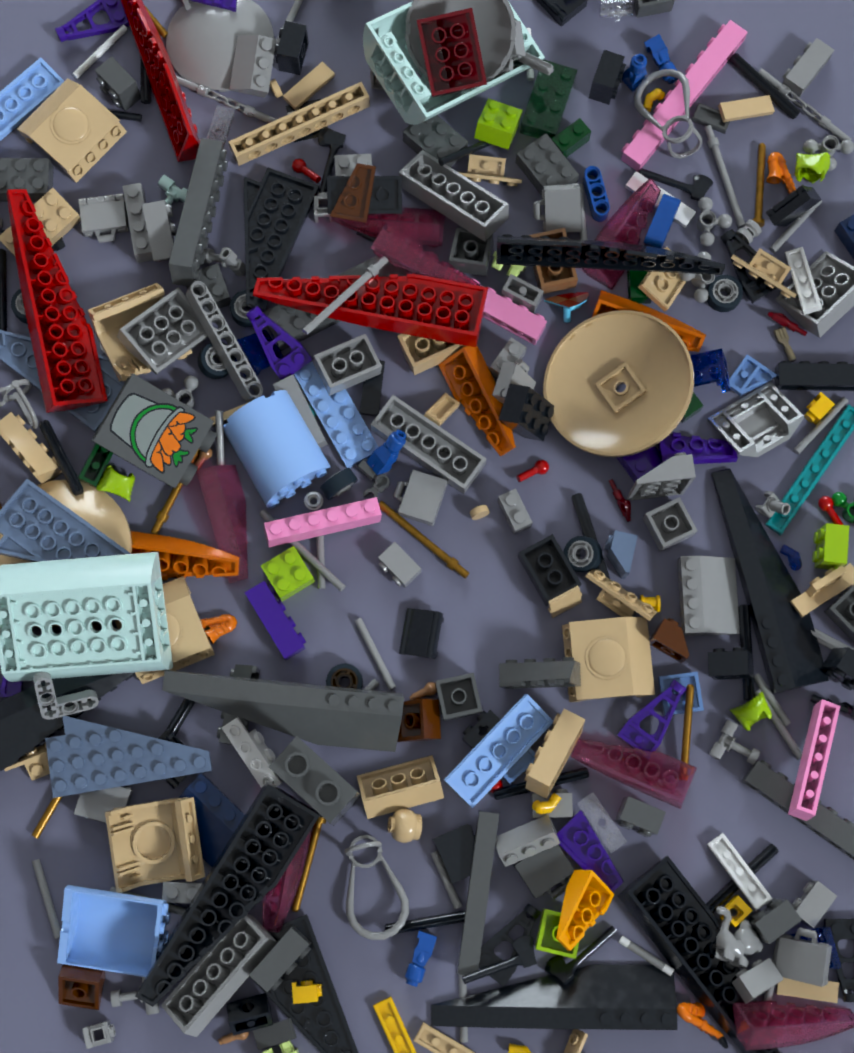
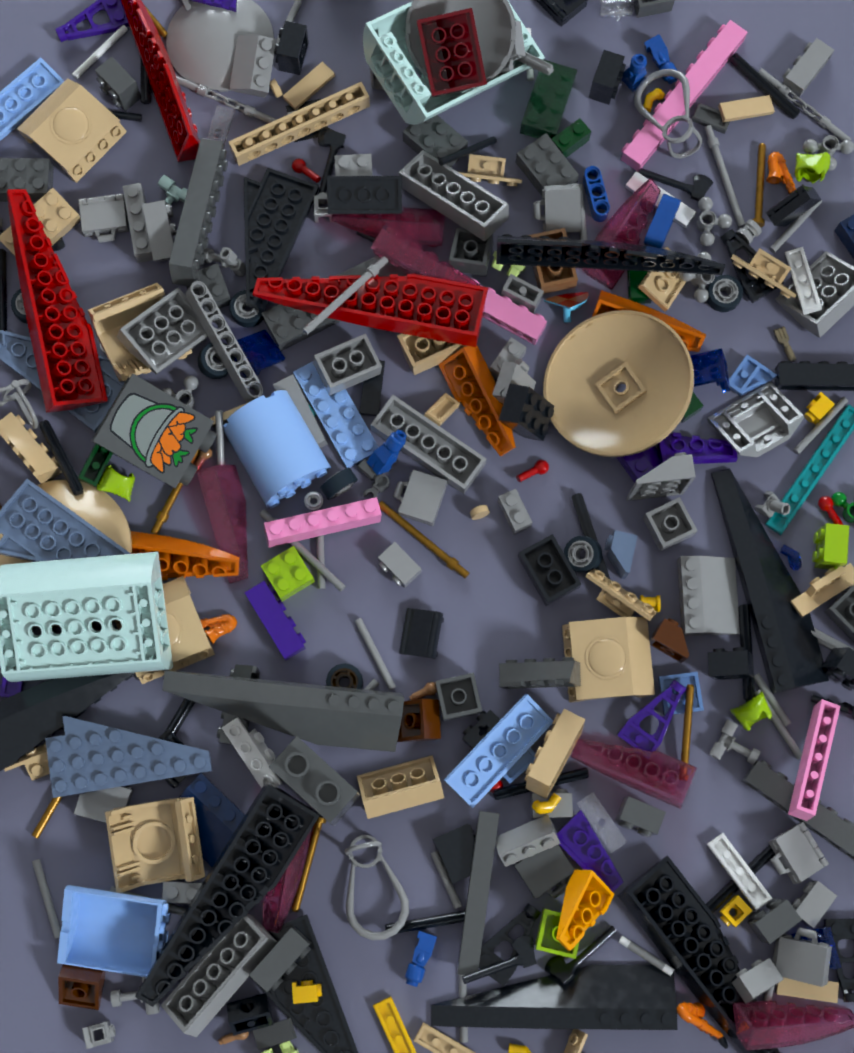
(57, 704): light grey beam -> none
(289, 363): dark purple plate -> none
(356, 196): reddish brown wing -> none
(405, 825): tan piece -> none
(498, 124): lime brick -> none
(565, 601): tan piece -> none
(624, 504): dark red hand -> none
(734, 947): light grey animal -> none
(784, 321): dark red hand -> none
(797, 853): none -> light grey piece

